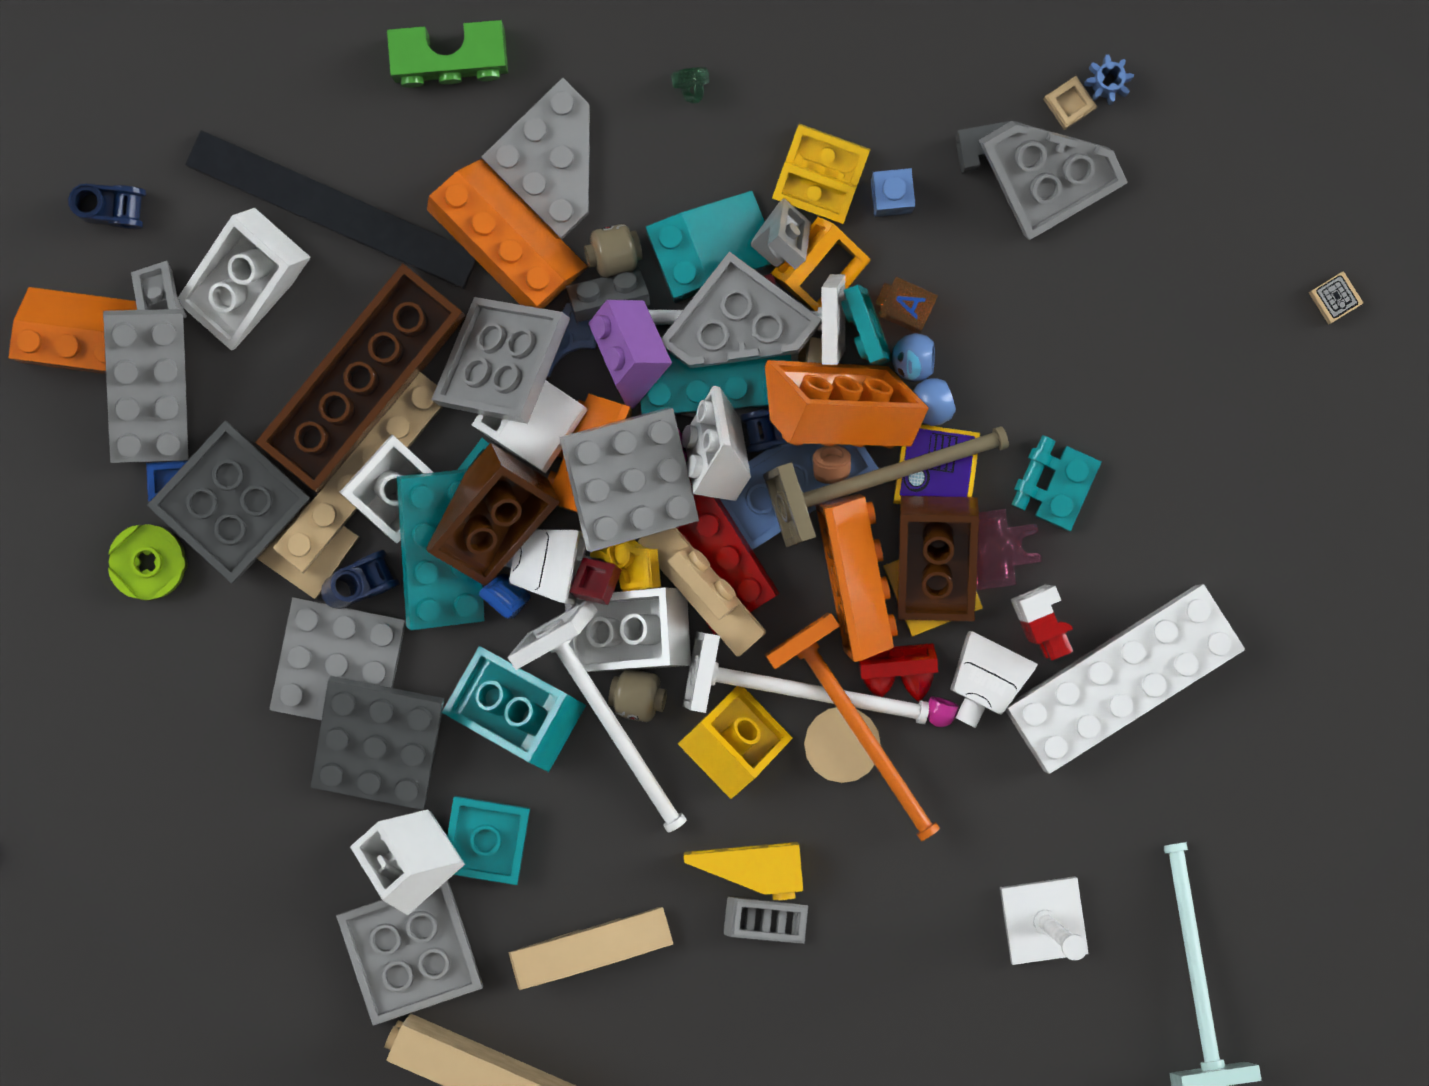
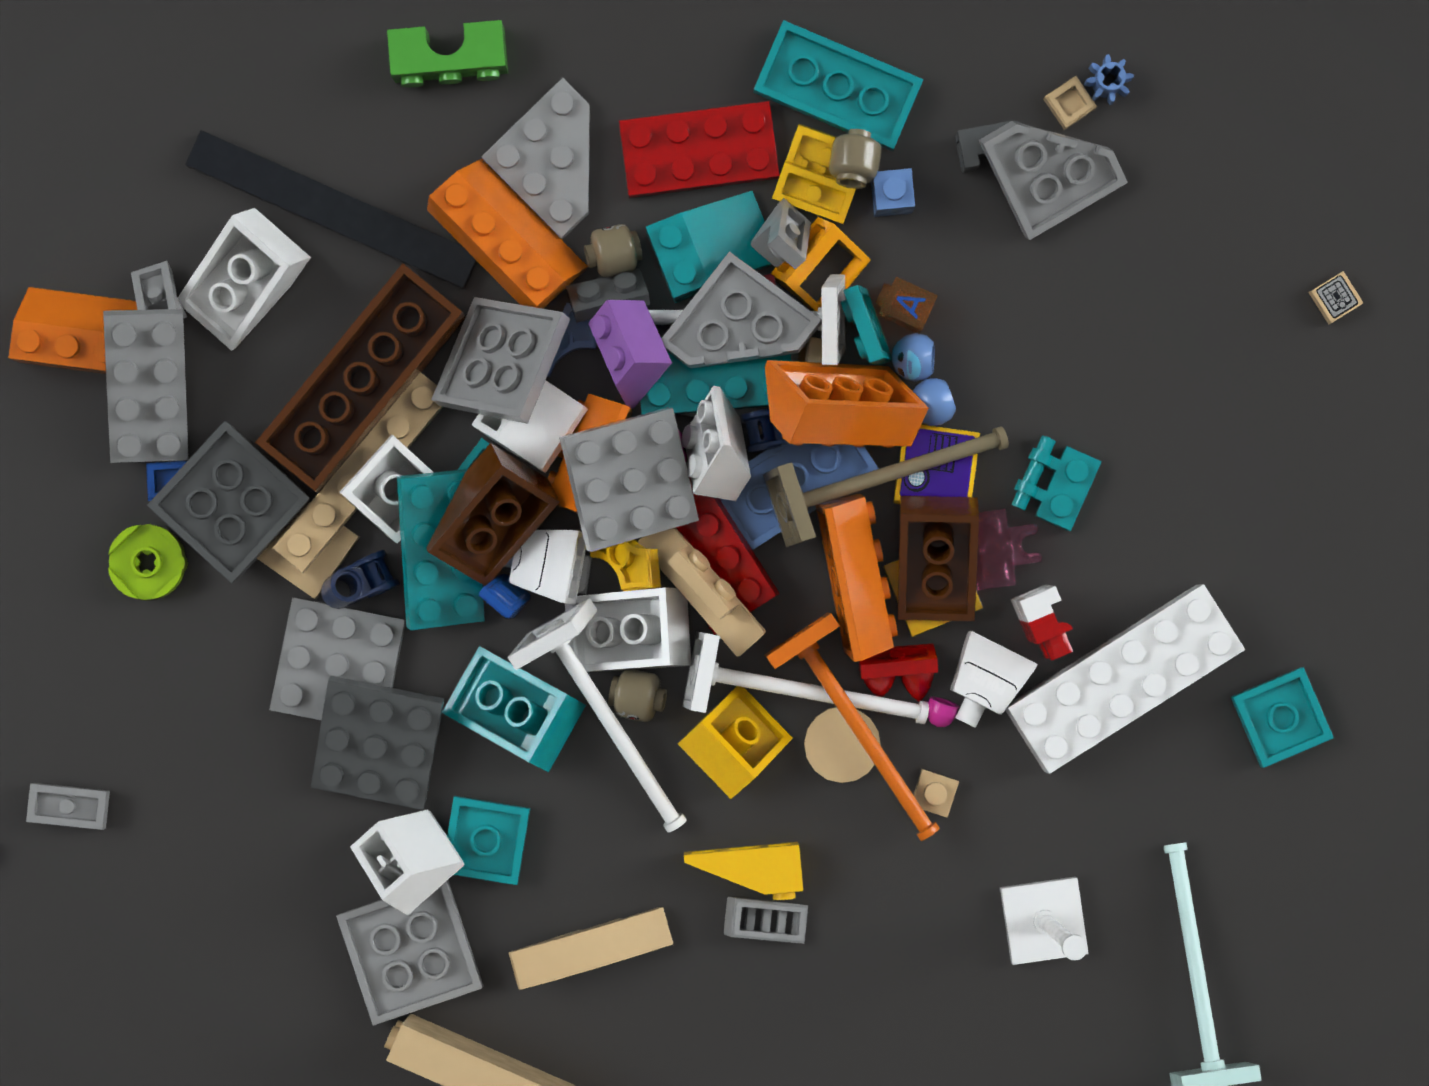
(68, 806): none -> light grey plate
(115, 207): dark blue piece -> none
(595, 581): dark red plate -> none
(691, 77): clear green tile -> none
(699, 149): none -> red plate
(831, 464): nougat tile -> none
(837, 84): none -> teal plate
(855, 159): none -> dark tan head
(935, 792): none -> tan plate
(1282, 717): none -> teal plate

